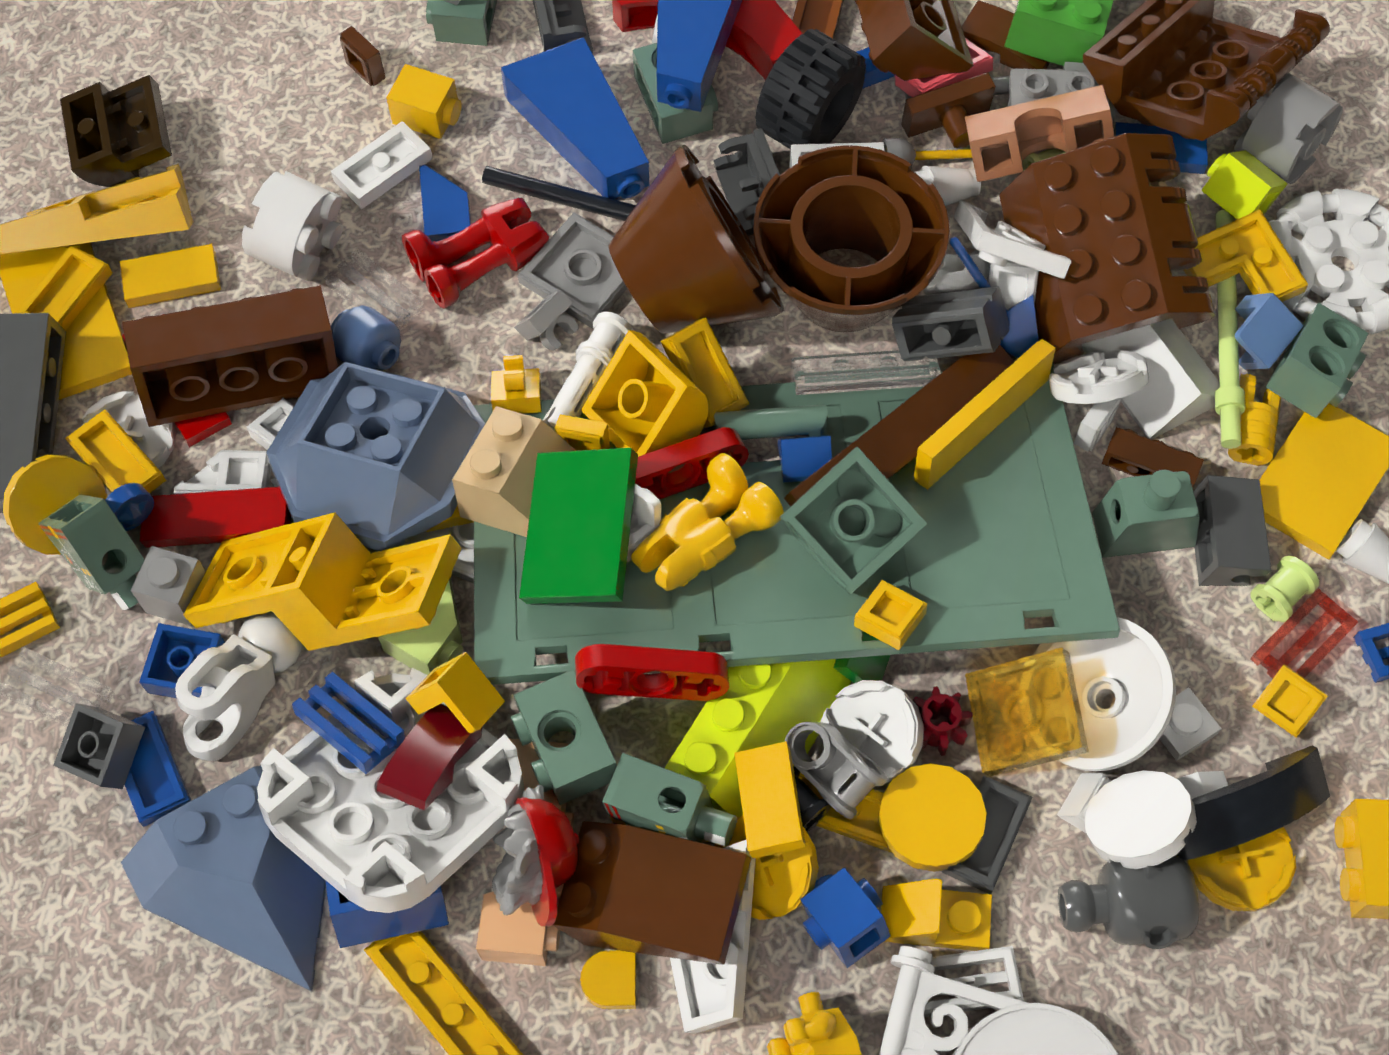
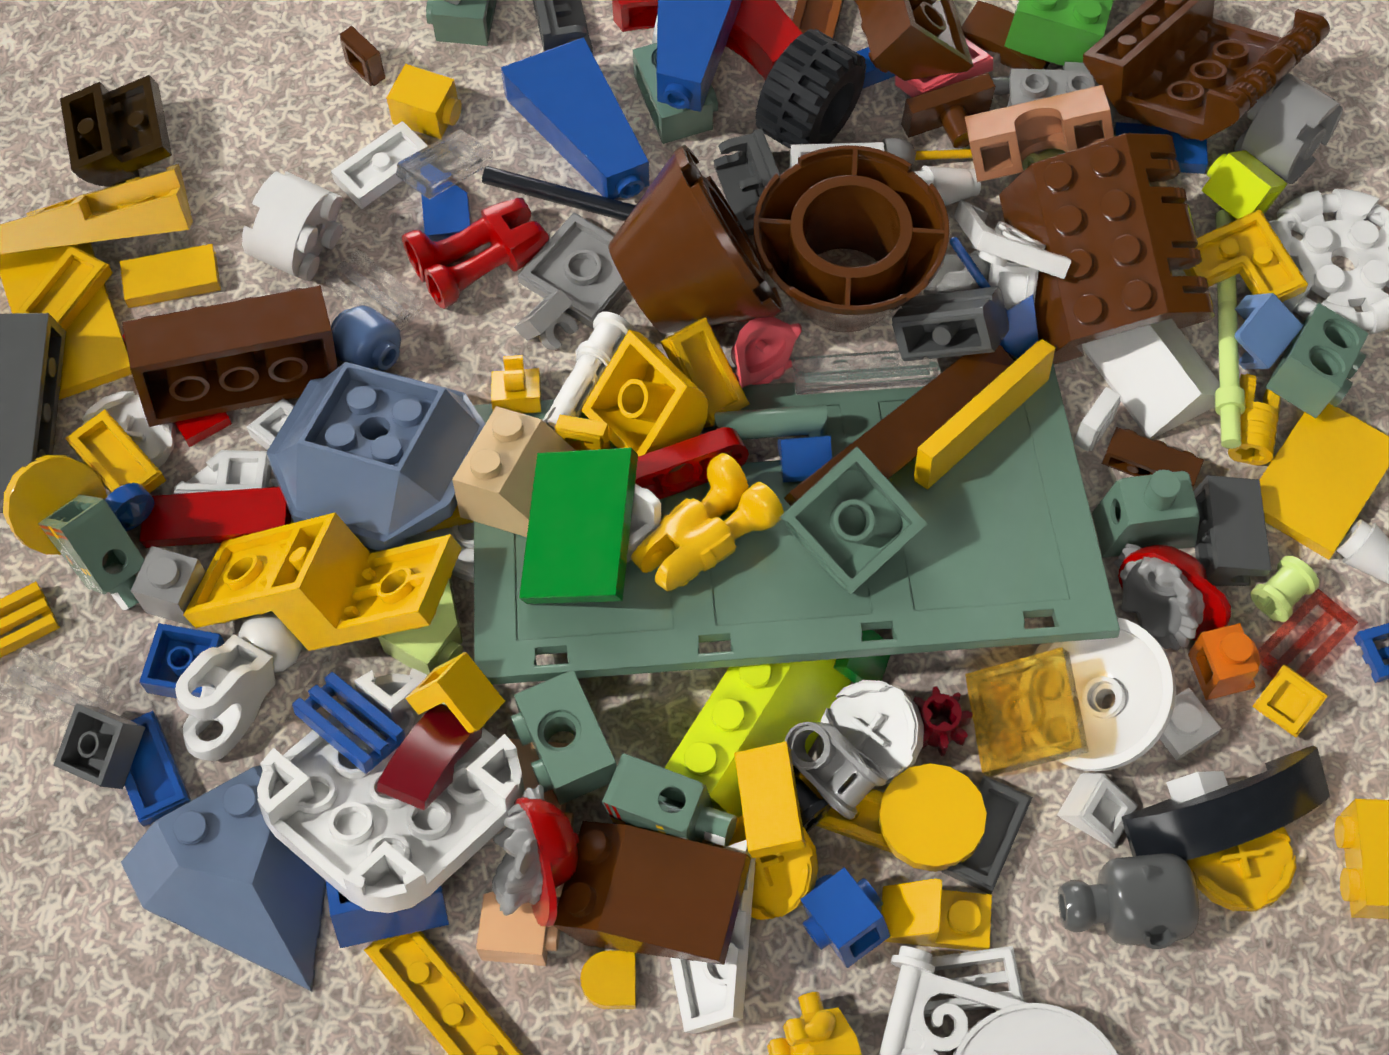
(444, 163): none -> clear tile
(621, 672): red beam -> none
(763, 350): none -> coral hat
(890, 614): yellow tile -> none
(1096, 379): white tile -> none
(1140, 819): white tile -> none
(1170, 594): none -> light grey hair
(1231, 658): none -> orange brick

